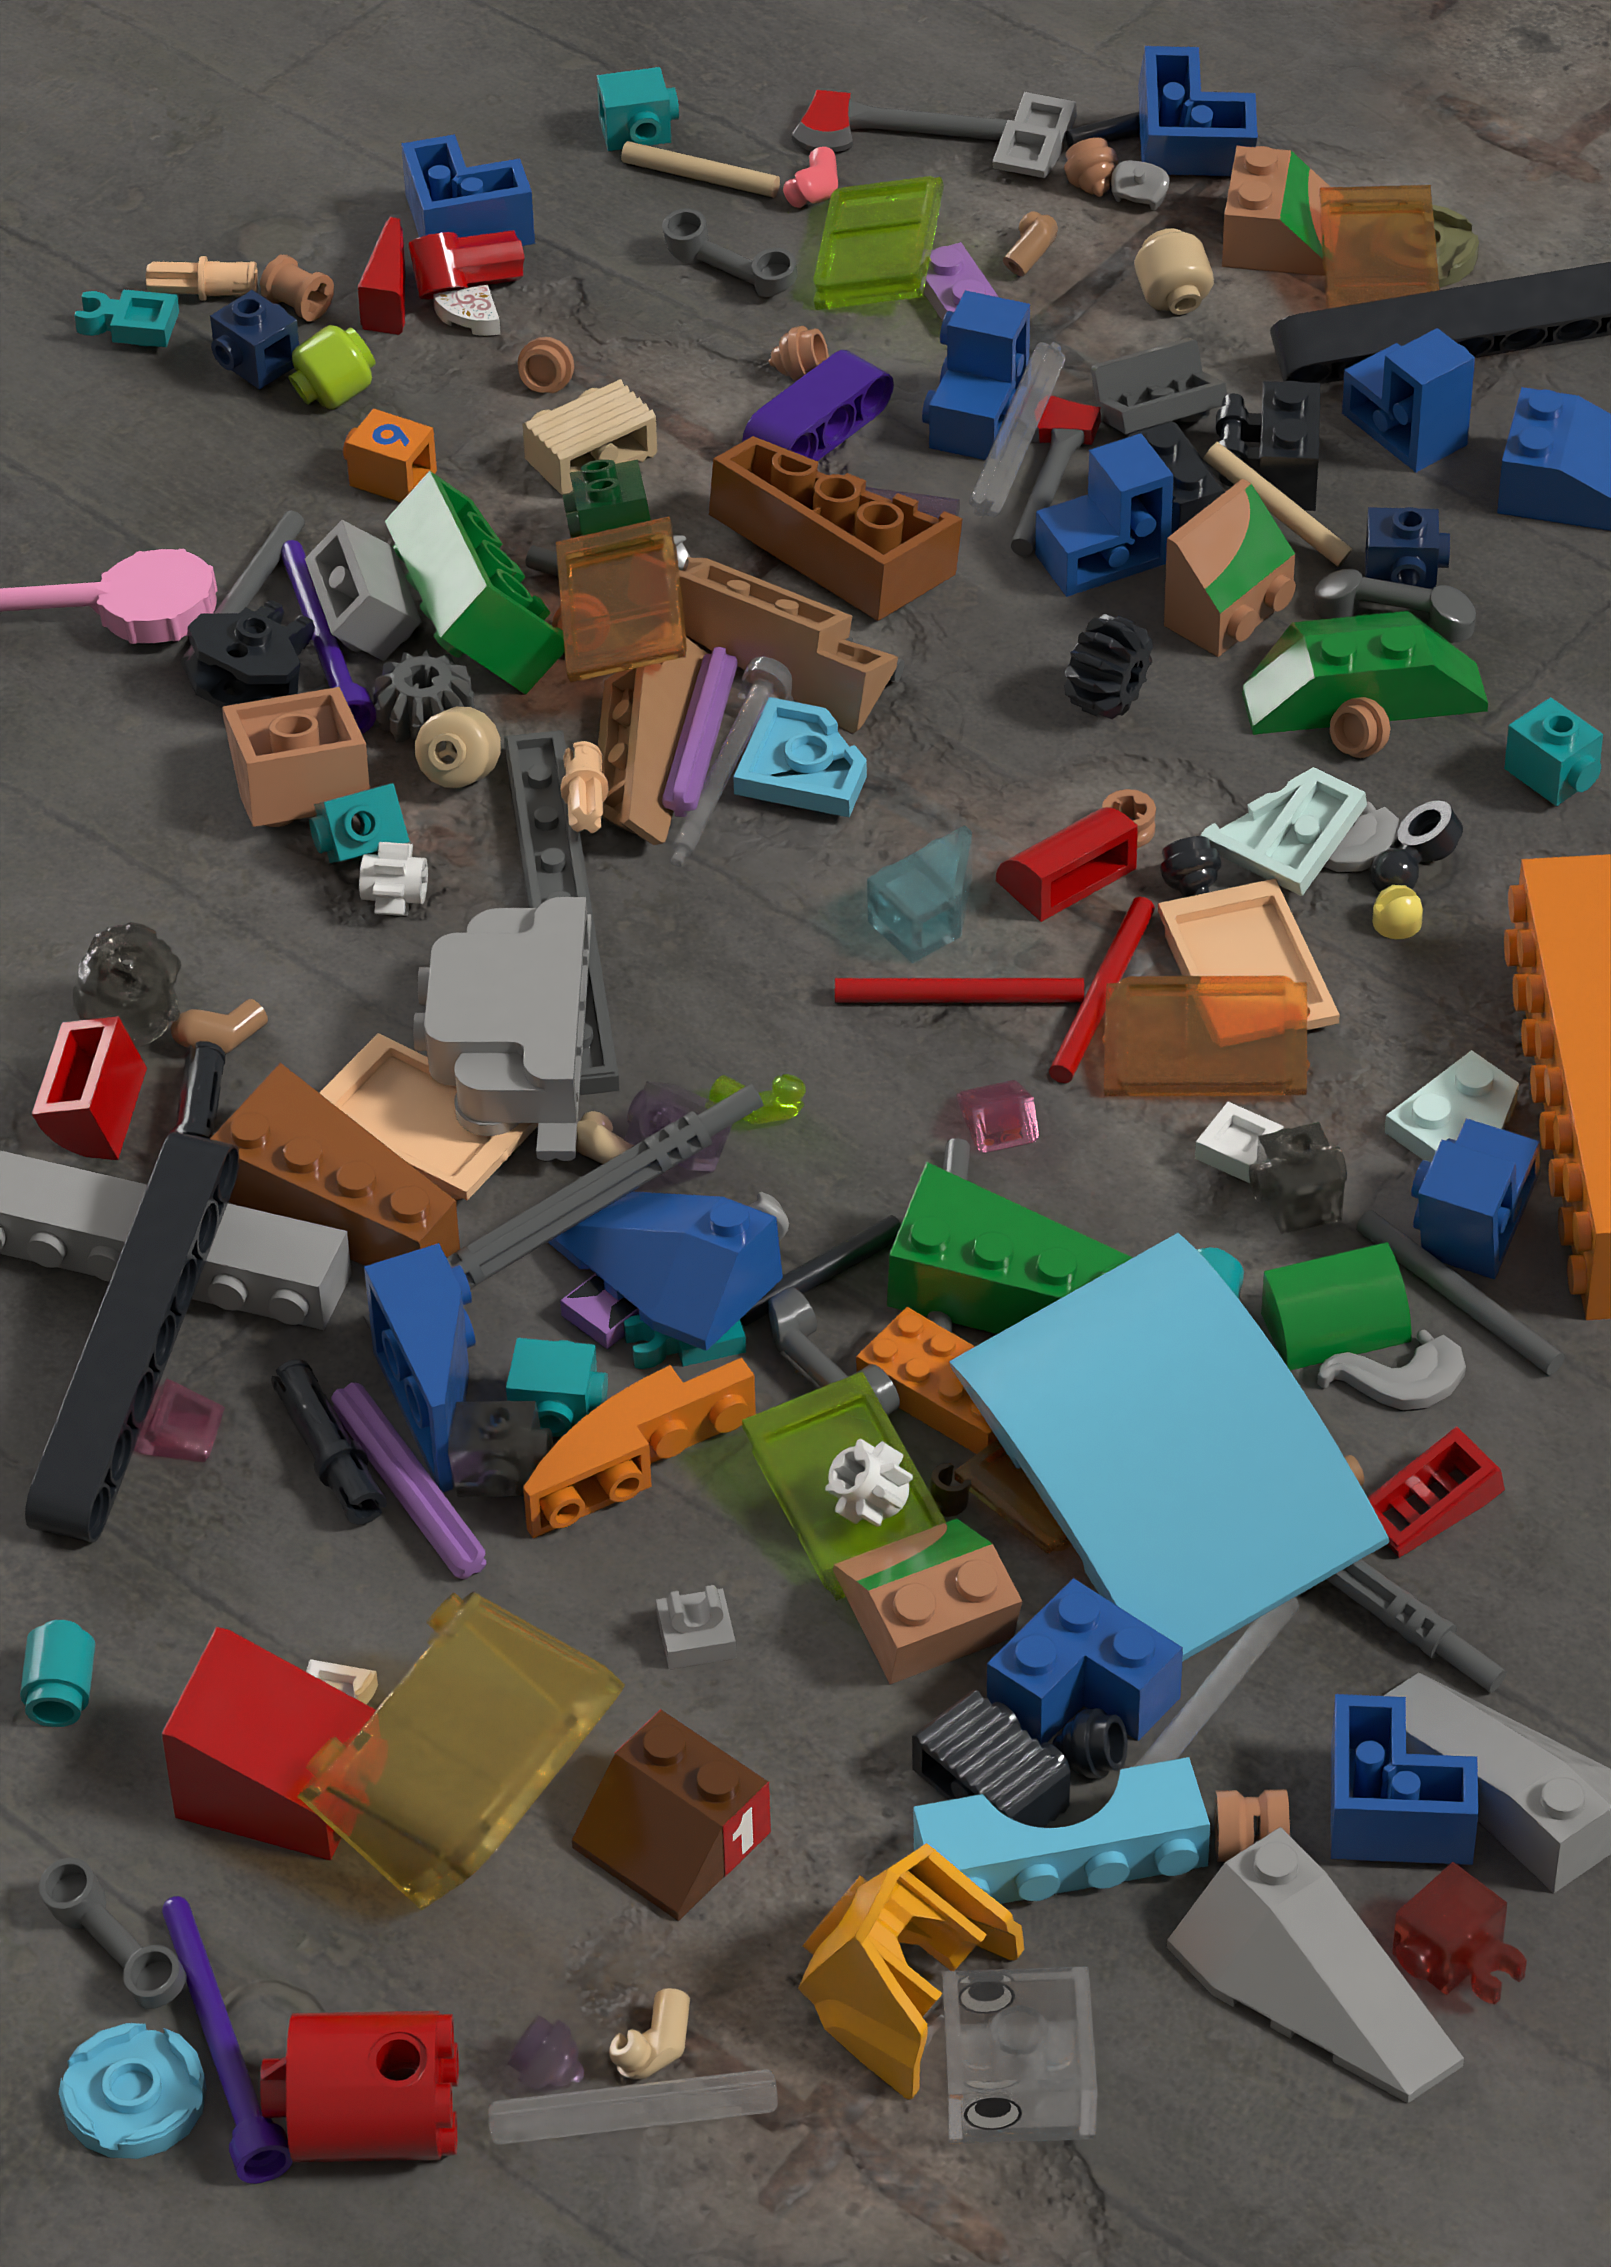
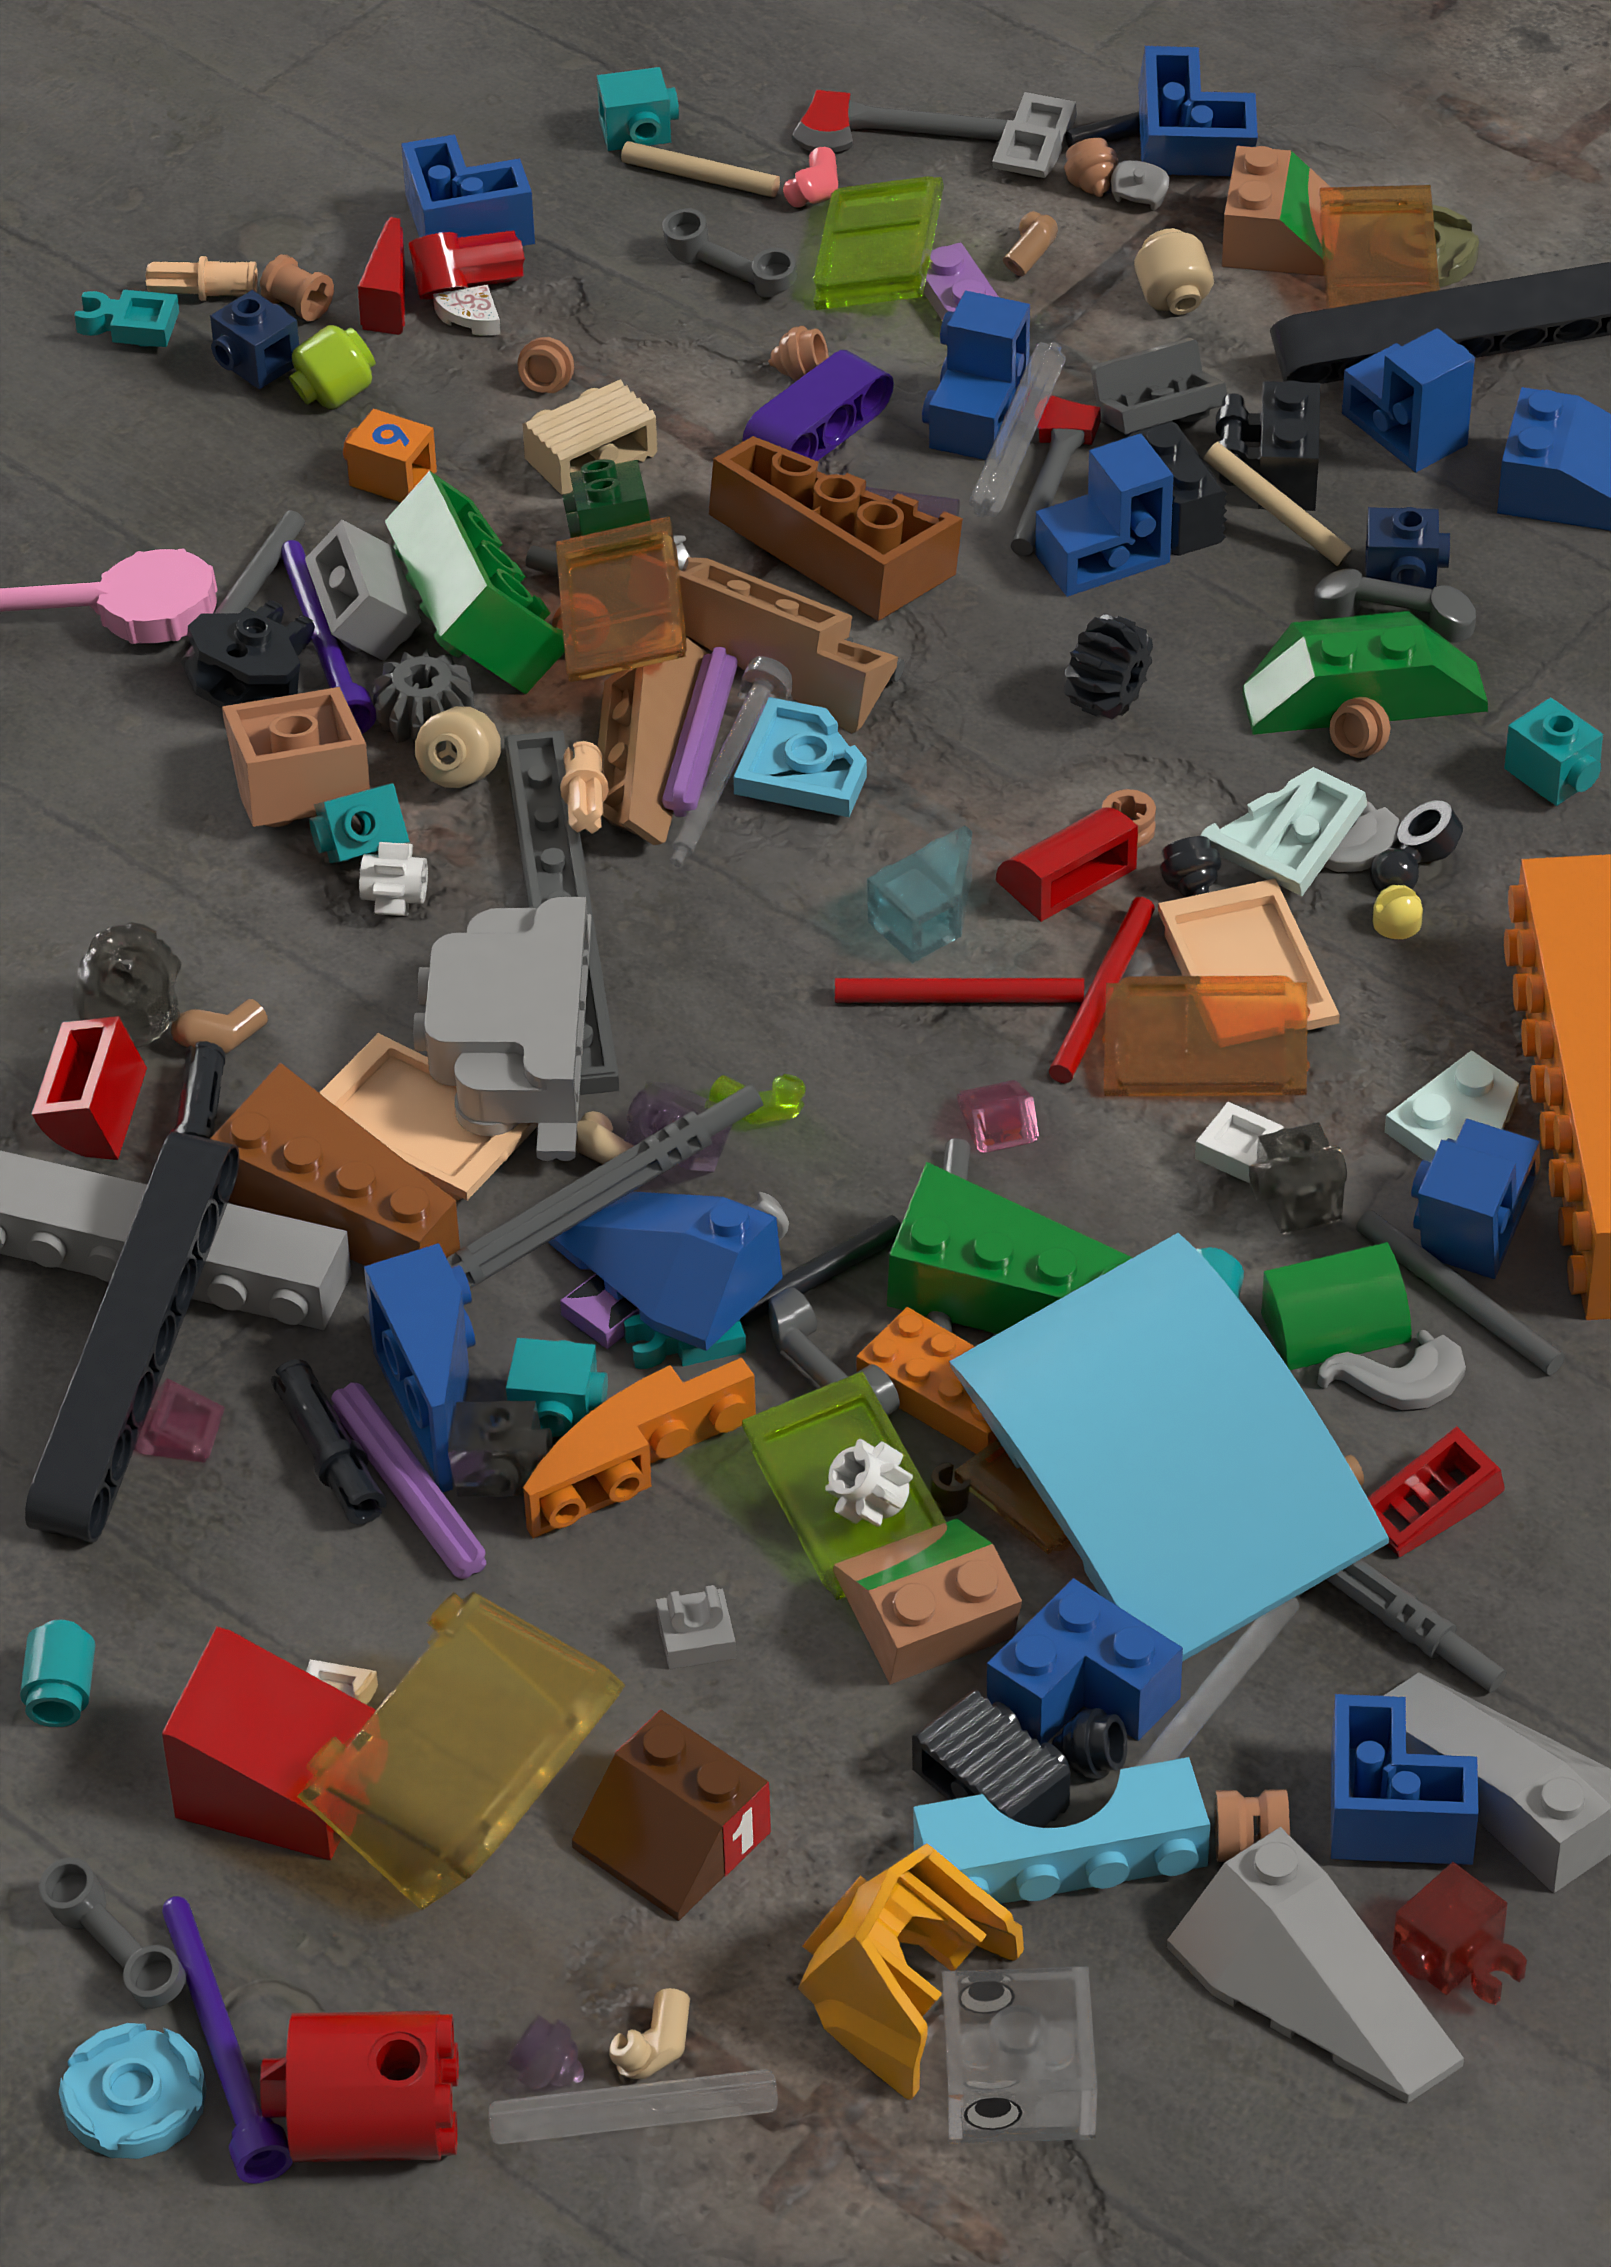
(1227, 571): nougat slope -> none

